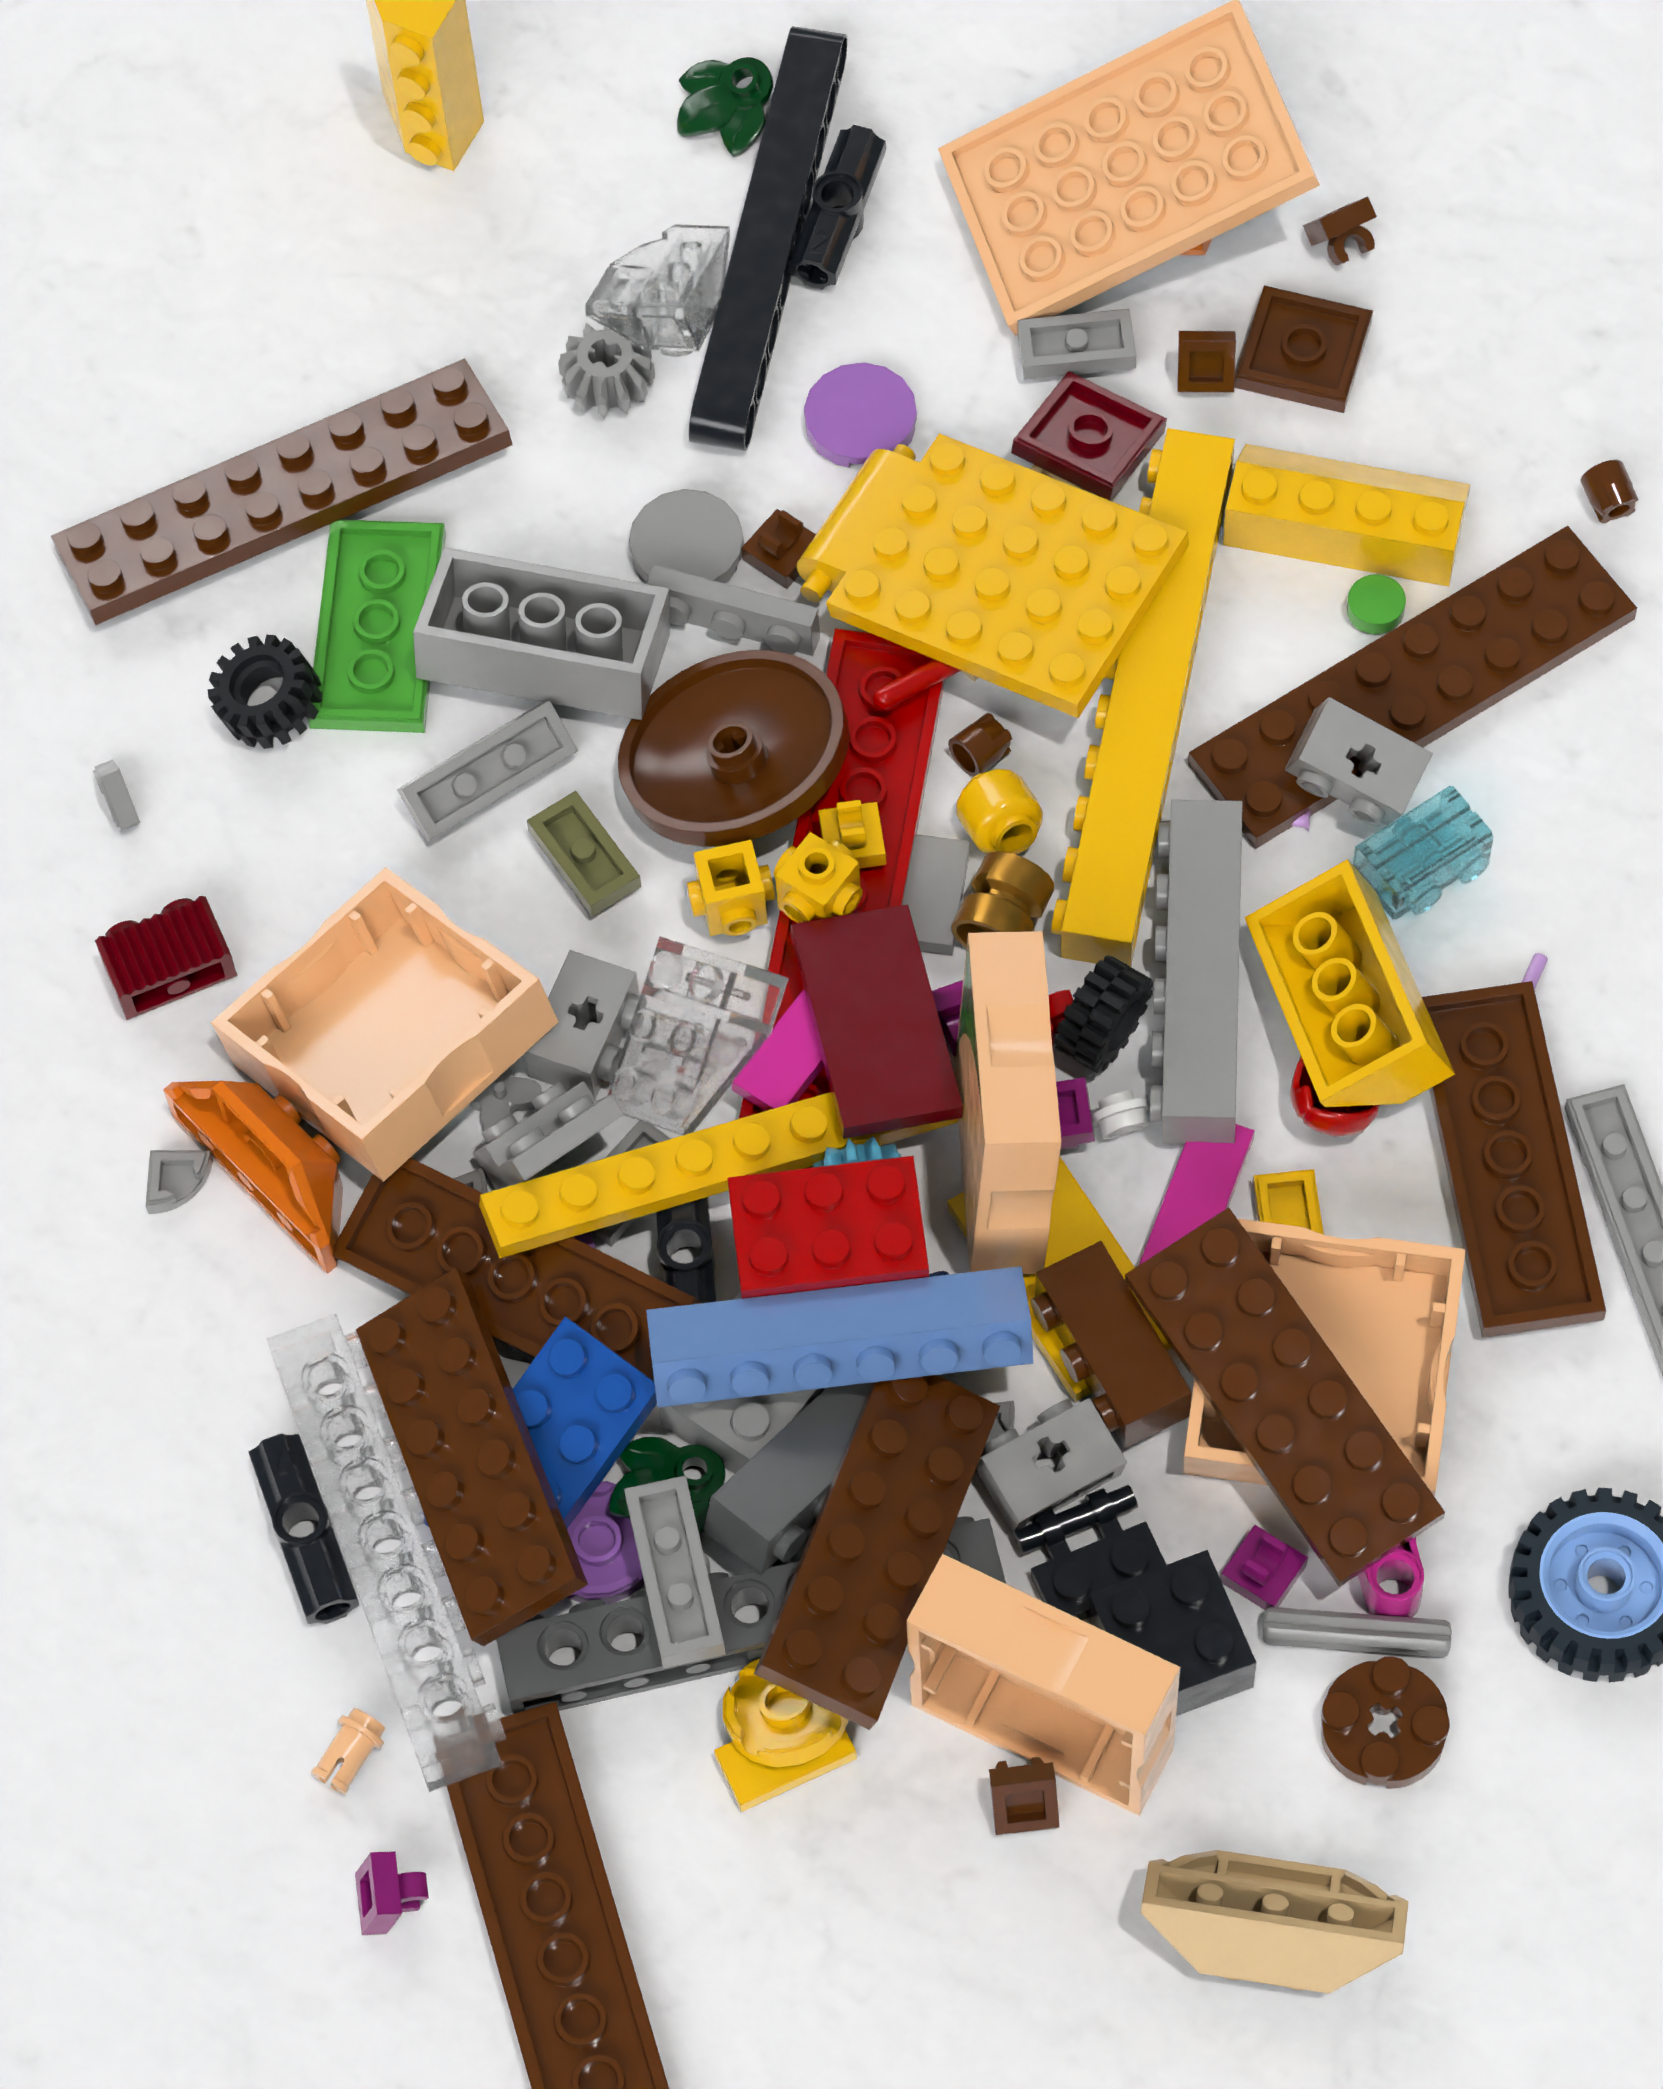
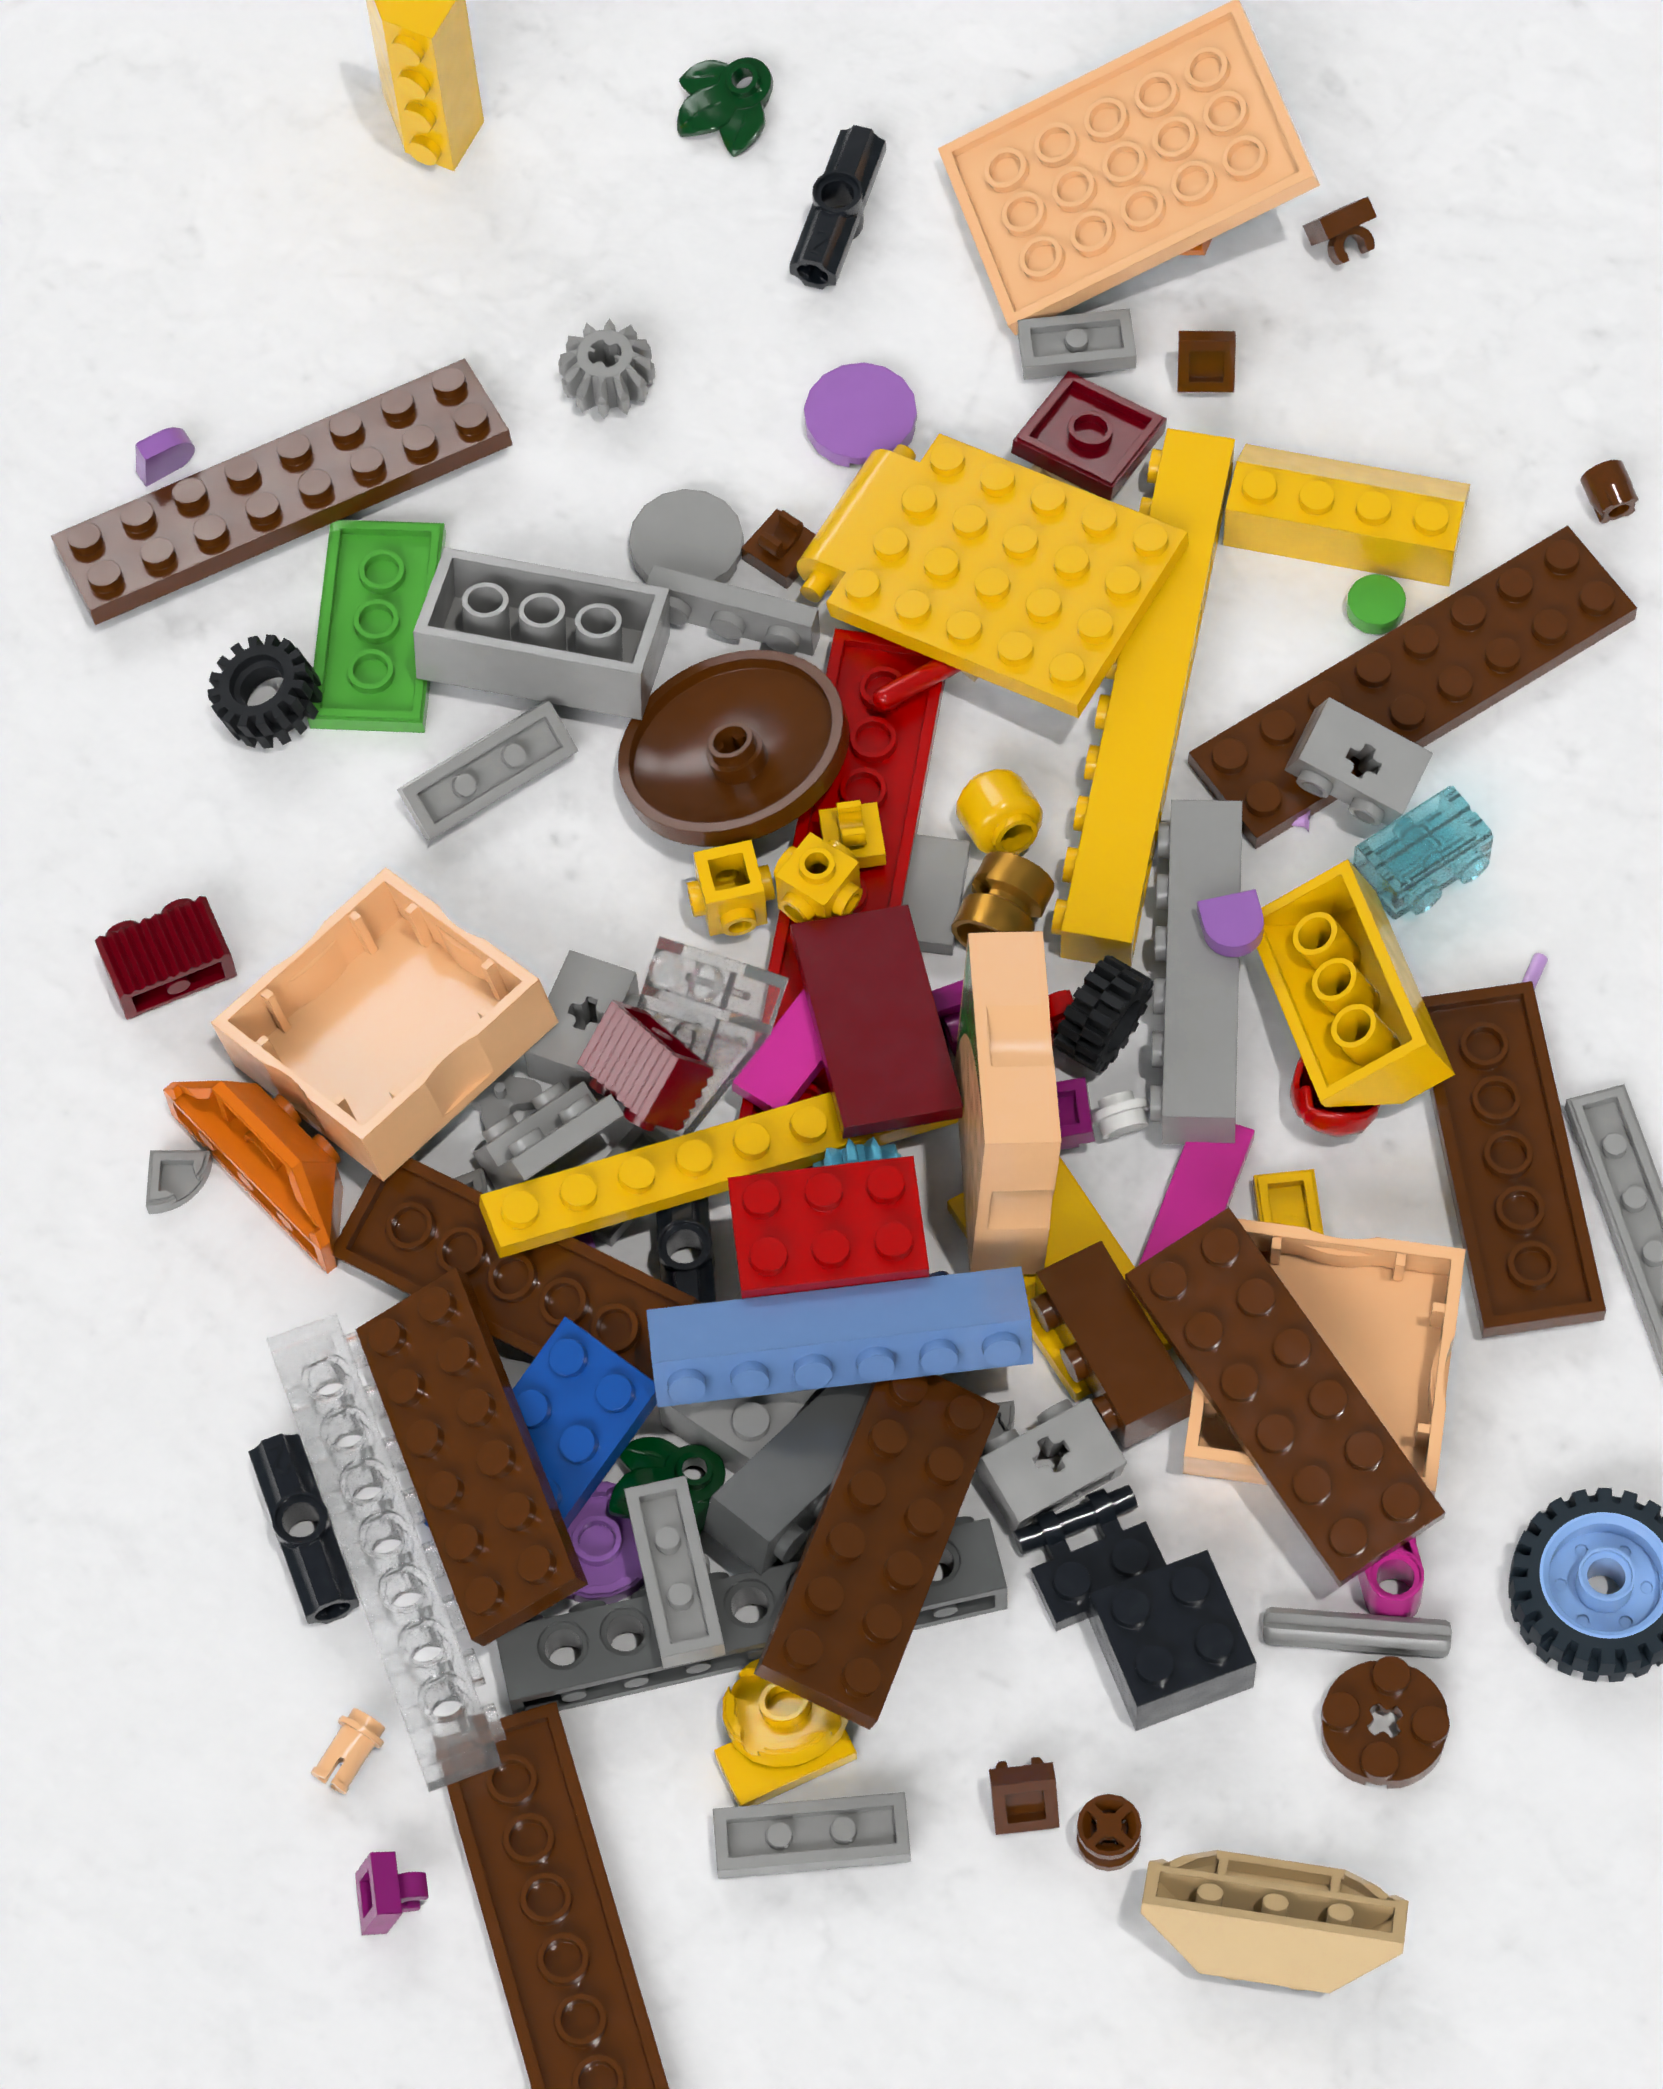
(116, 794): light grey tile -> none
(162, 454): none -> medium lavender tile
(584, 853): olive plate -> none
(644, 1068): none -> brick
(665, 290): clear wedge -> none
(767, 238): black beam -> none
(811, 1835): none -> light grey plate
(980, 745): reddish brown hose -> none
(1042, 1683): light nougat tile -> none
(1108, 1819): none -> reddish brown wheel
(1232, 923): none -> medium lavender tile
(1263, 1569): magenta tile -> none
(1303, 349): reddish brown tile -> none

